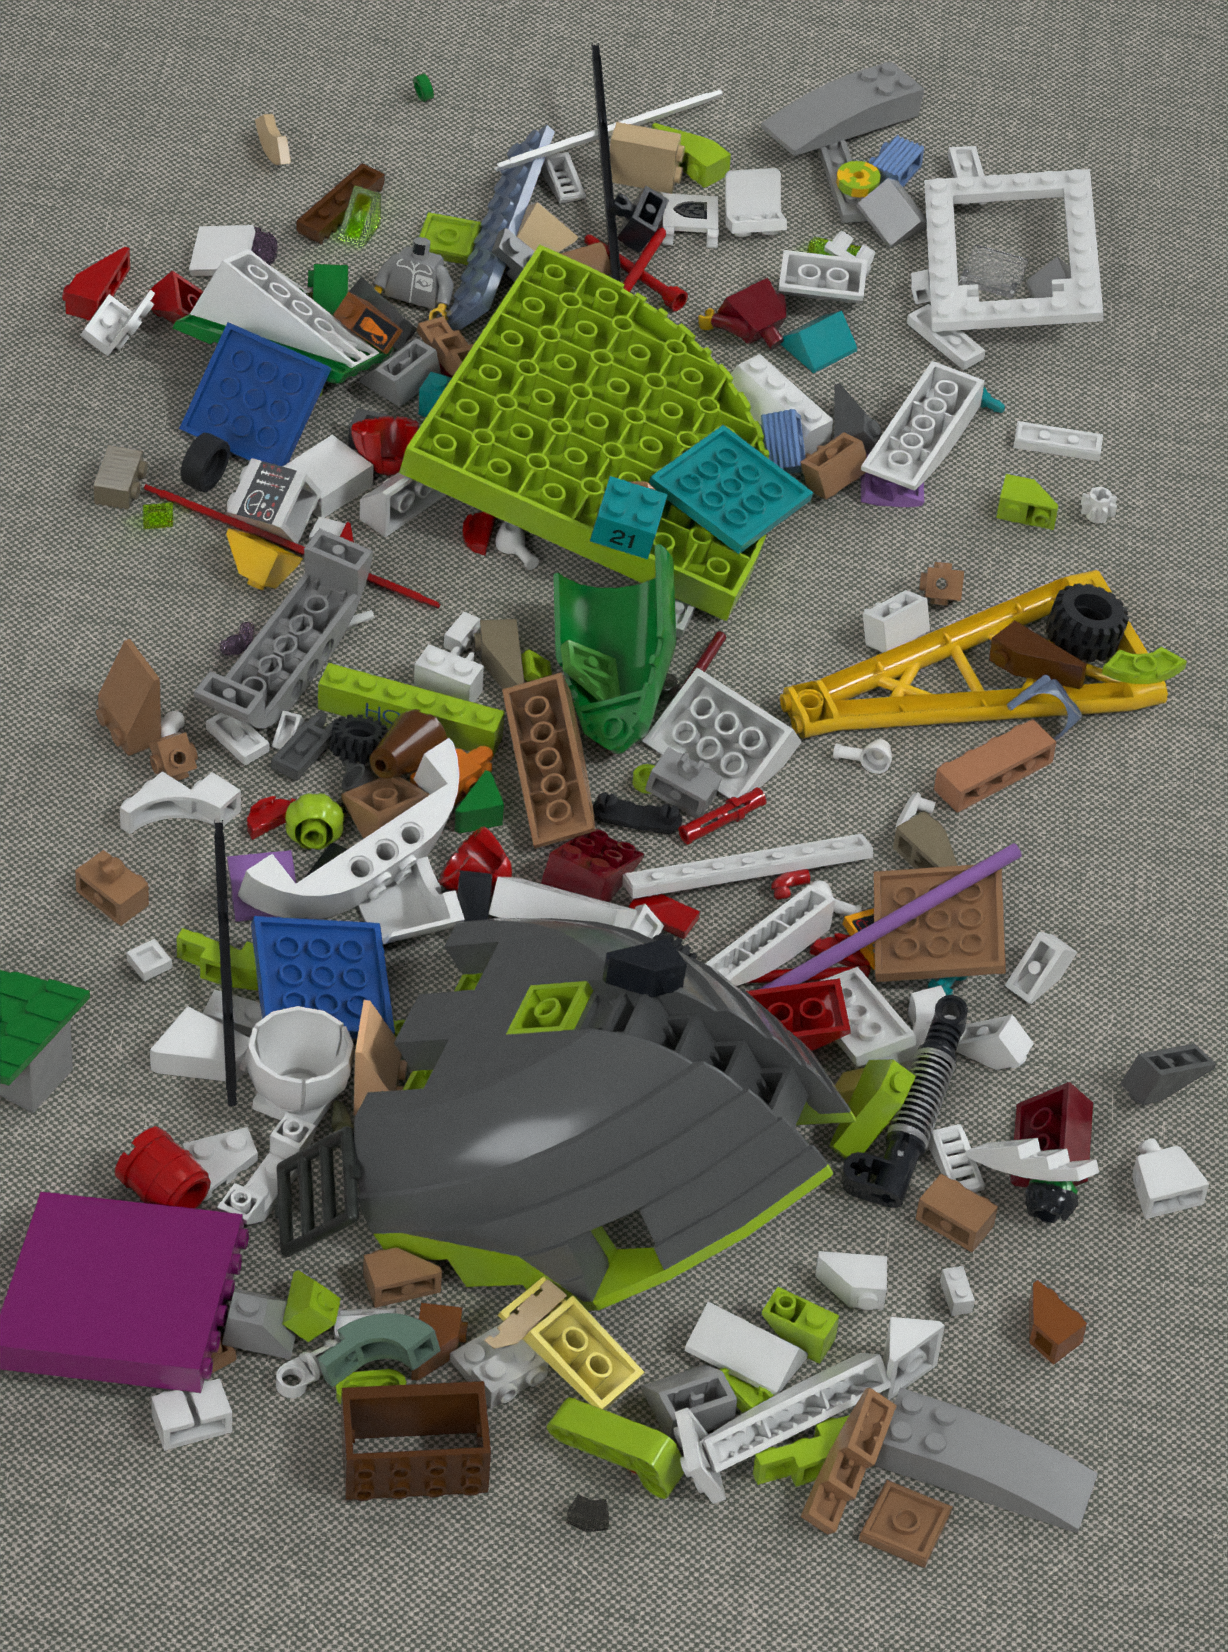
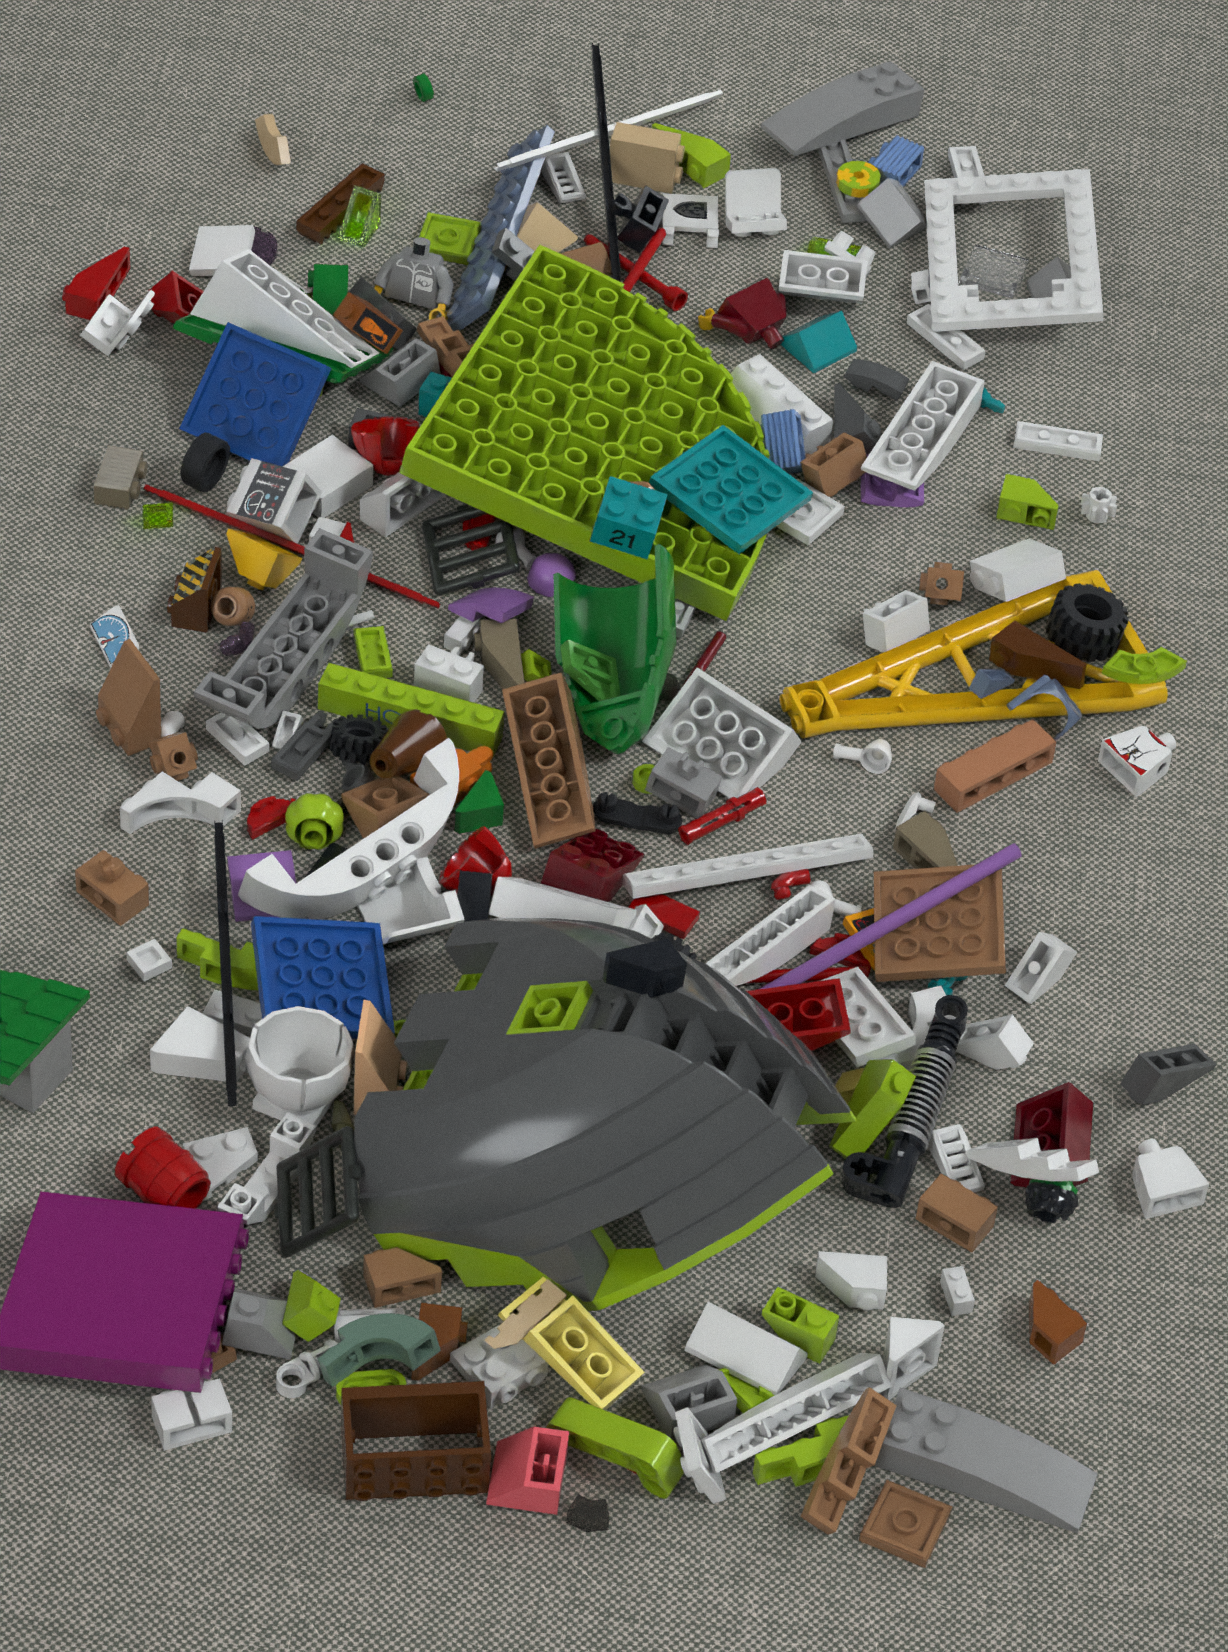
(111, 631): none -> slope
(195, 590): none -> reddish brown slope
(232, 606): none -> medium nougat head
(373, 651): none -> lime plate
(478, 578): none -> pearl dark grey bar
(494, 603): none -> medium lavender slope
(529, 1470): none -> coral slope
(542, 570): none -> medium lavender hair
(813, 517): none -> white plate
(866, 374): none -> dark grey slope
(989, 681): none -> sand blue piece
(1017, 569): none -> white brick
(1137, 757): none -> white torso

